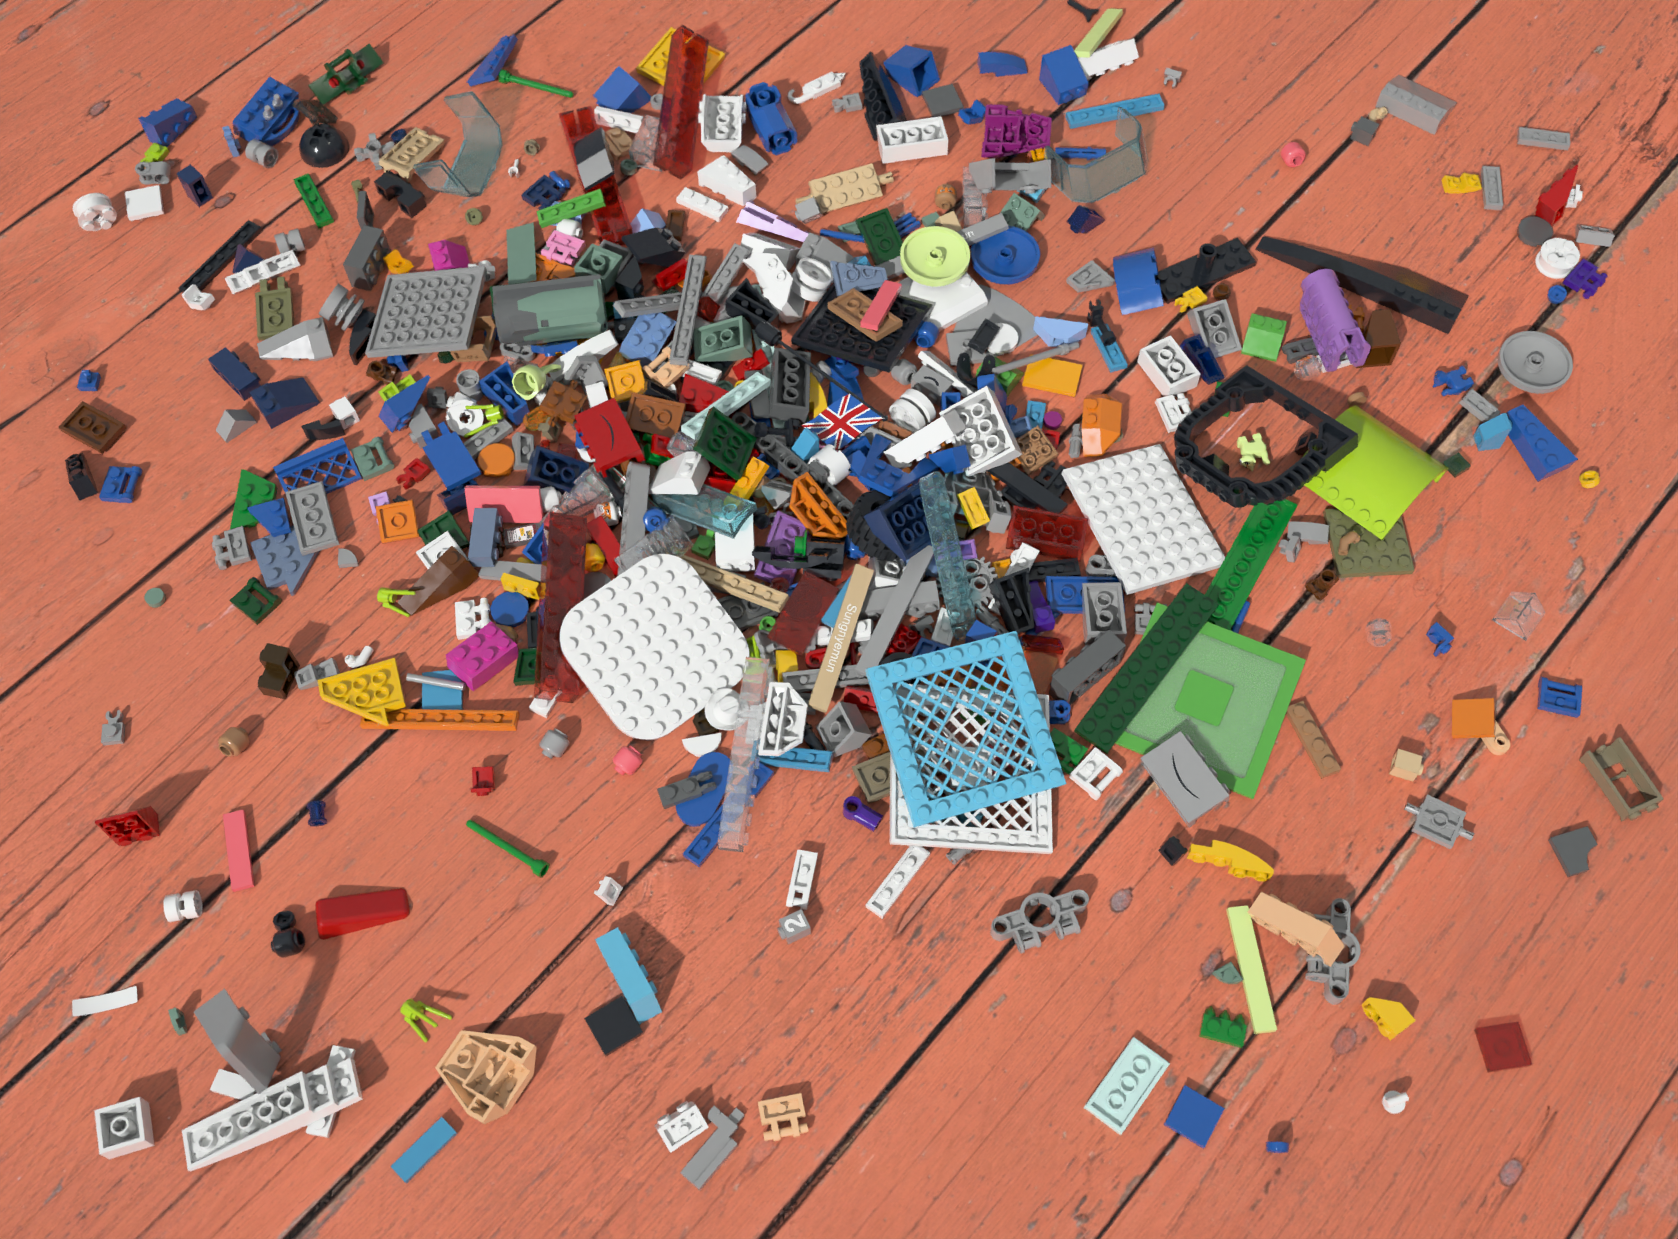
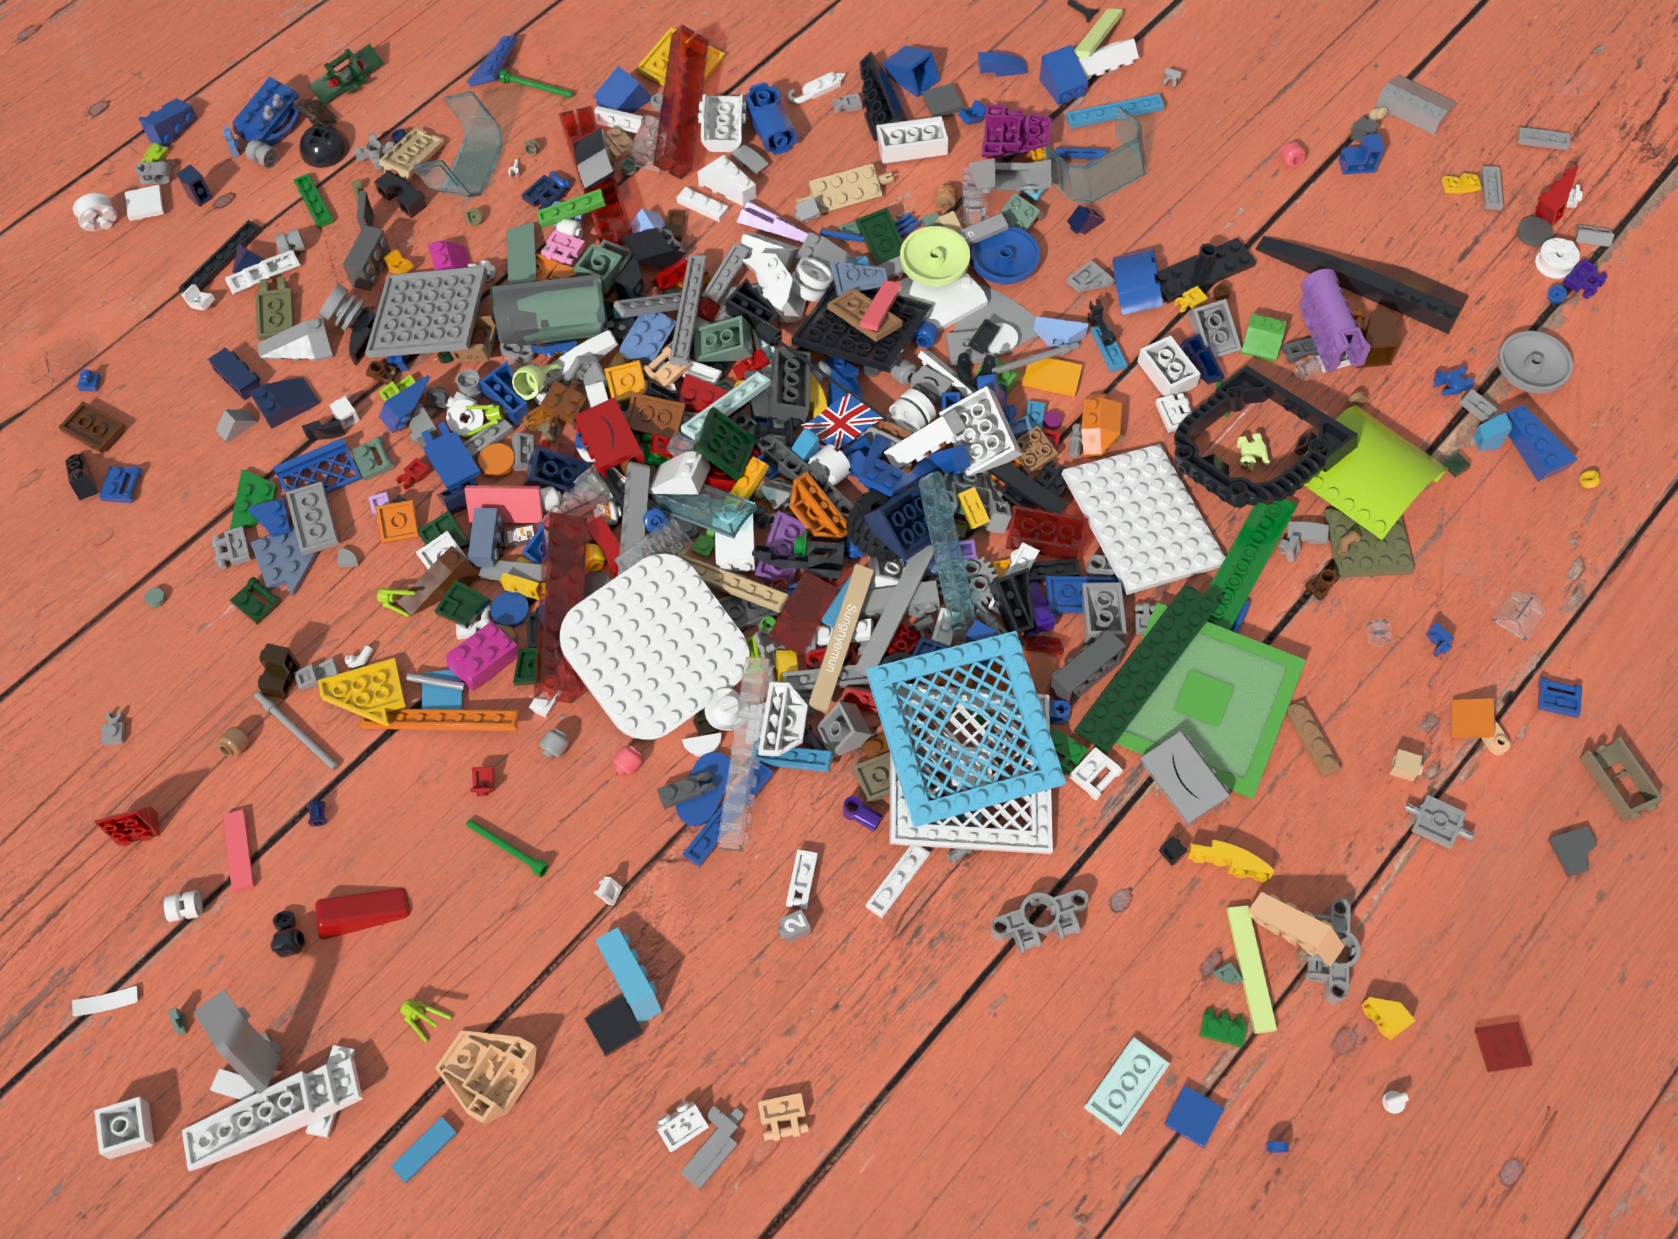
(271, 707): none -> light grey bar
(461, 604): none -> dark green plate
(1362, 158): none -> blue brick

